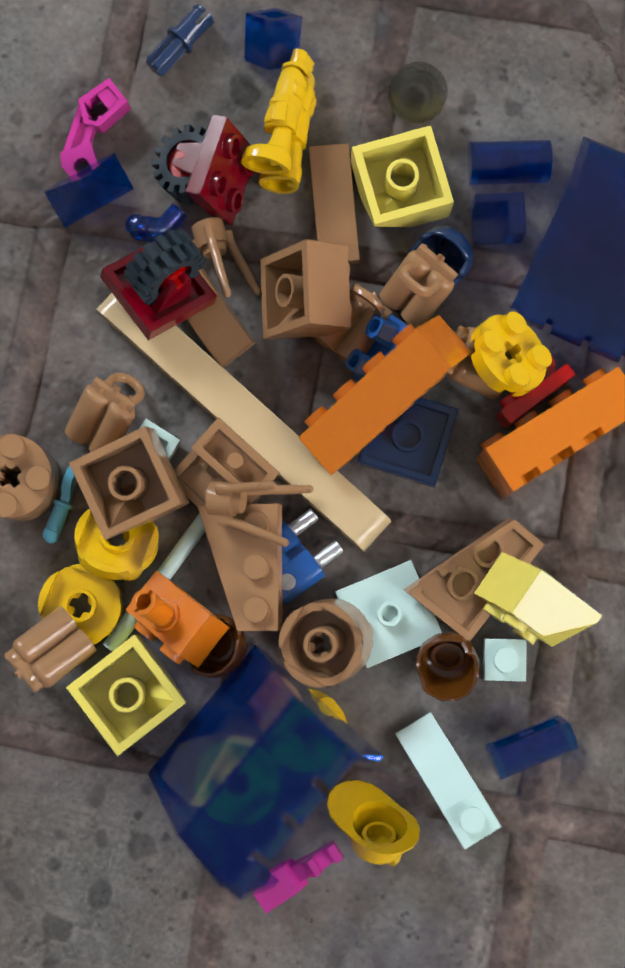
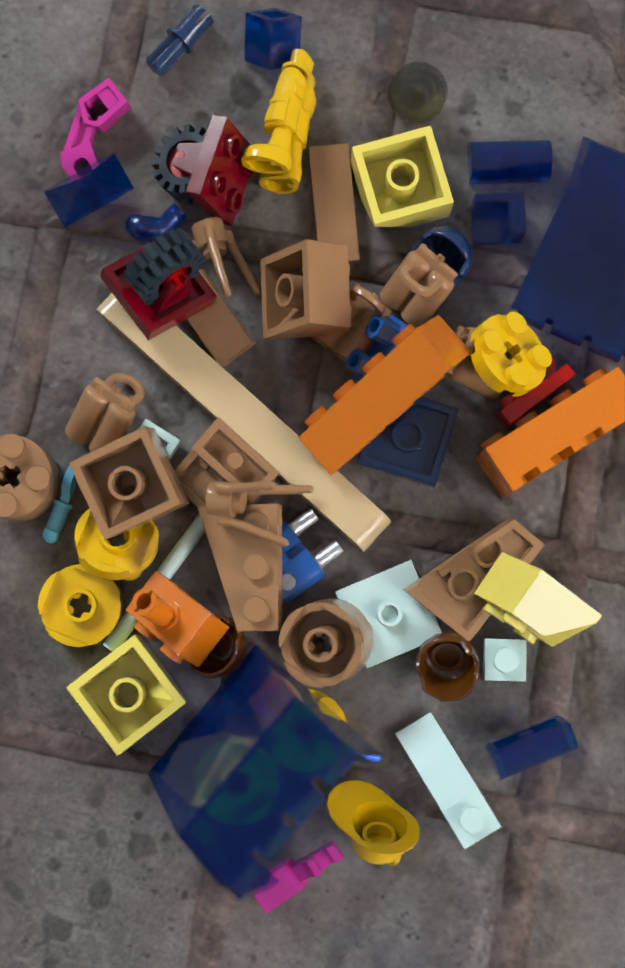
(49, 650): medium nougat piece -> none

